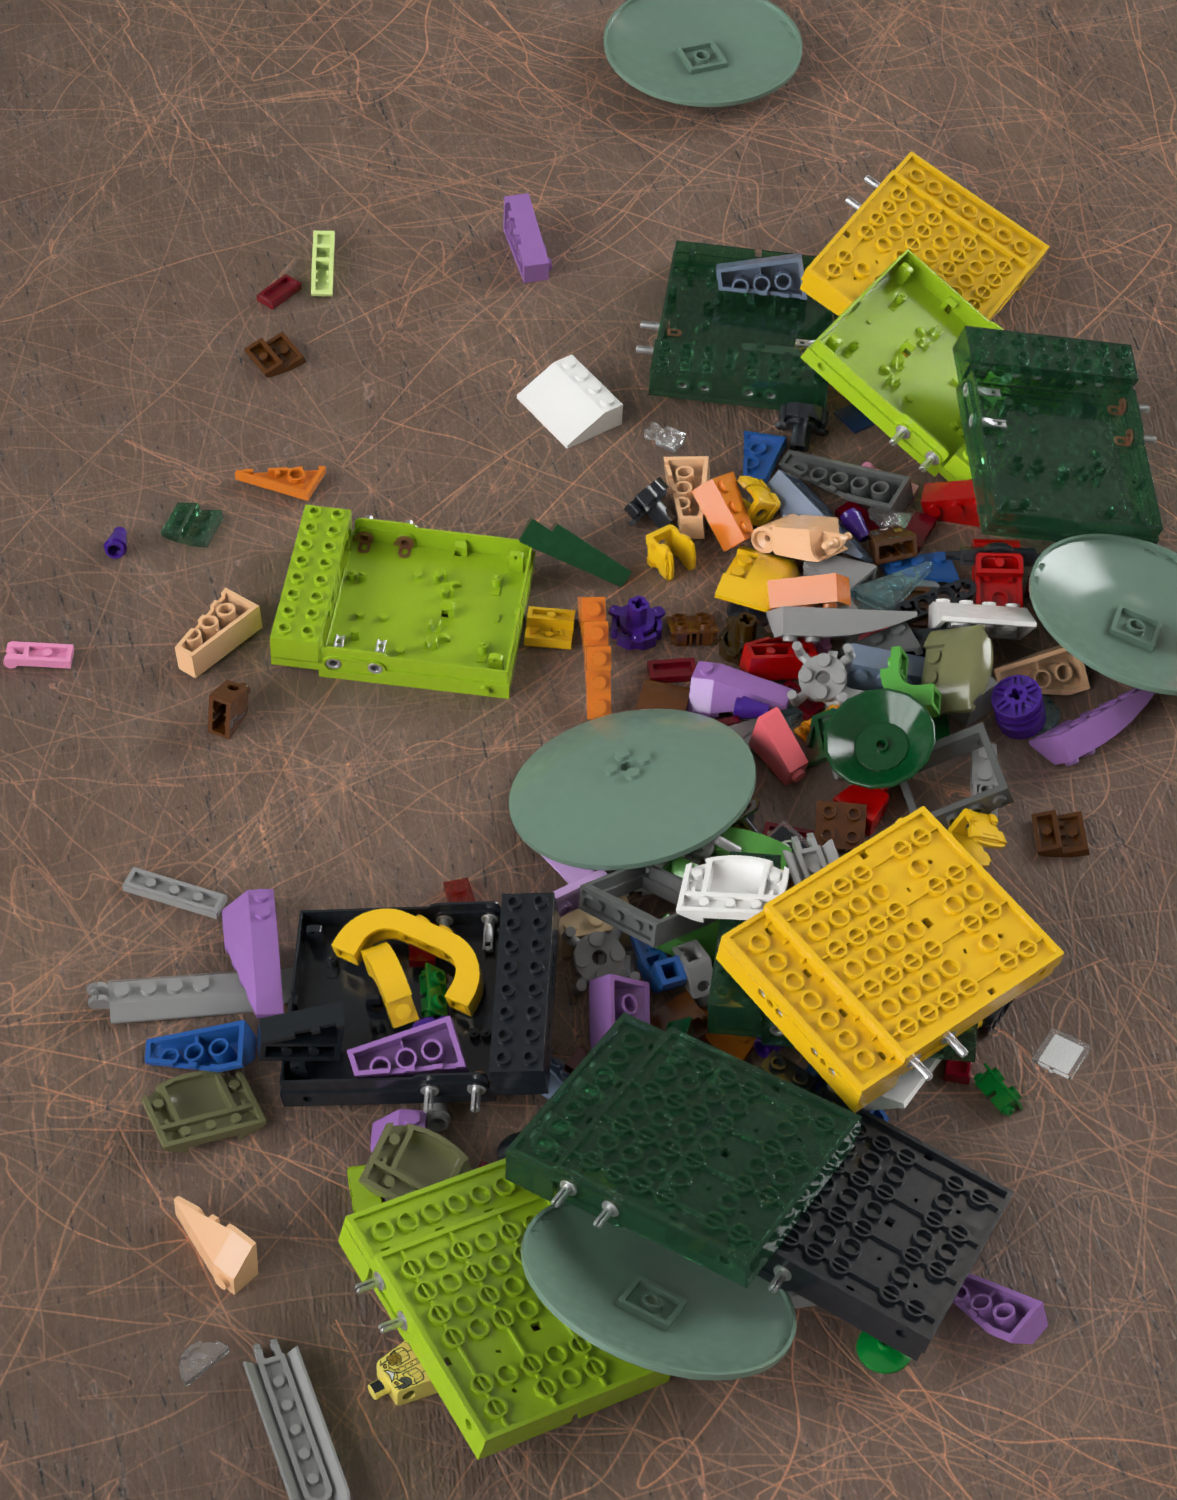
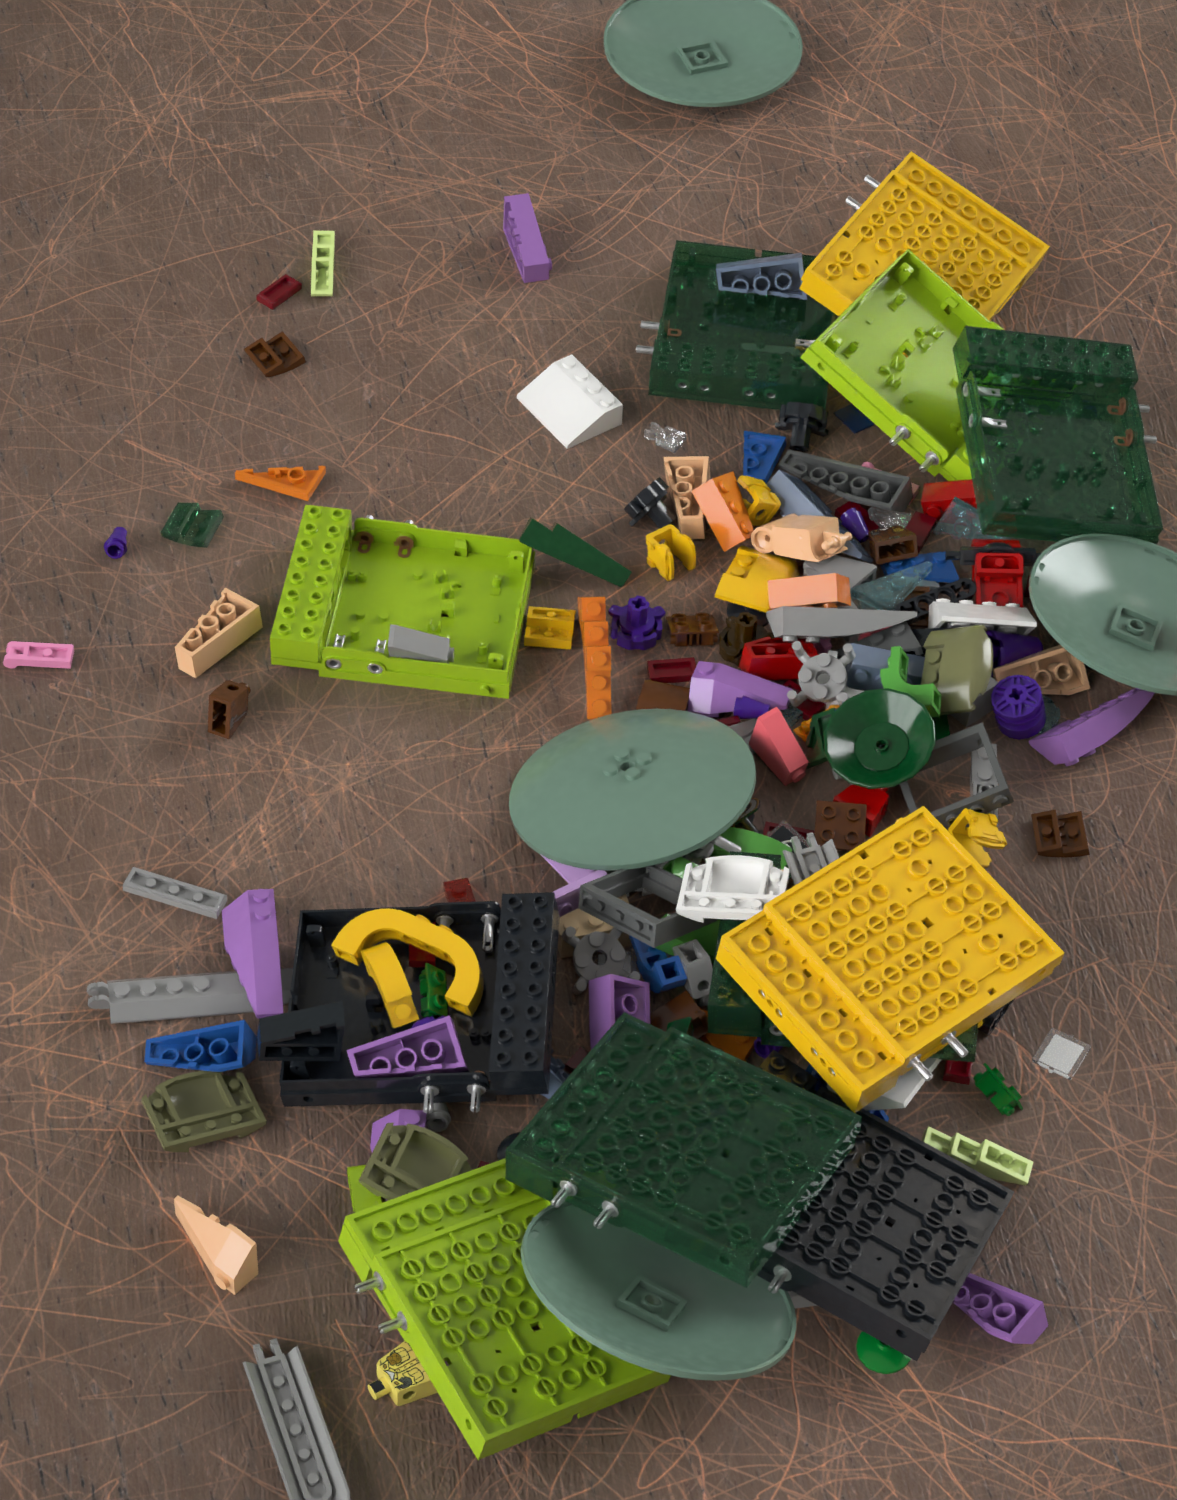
(199, 1359): clear plate -> none
(419, 645): none -> light grey slope
(962, 522): none -> clear light blue wing
(985, 1158): none -> yellowish green slope
(1011, 647): none -> dark purple cone

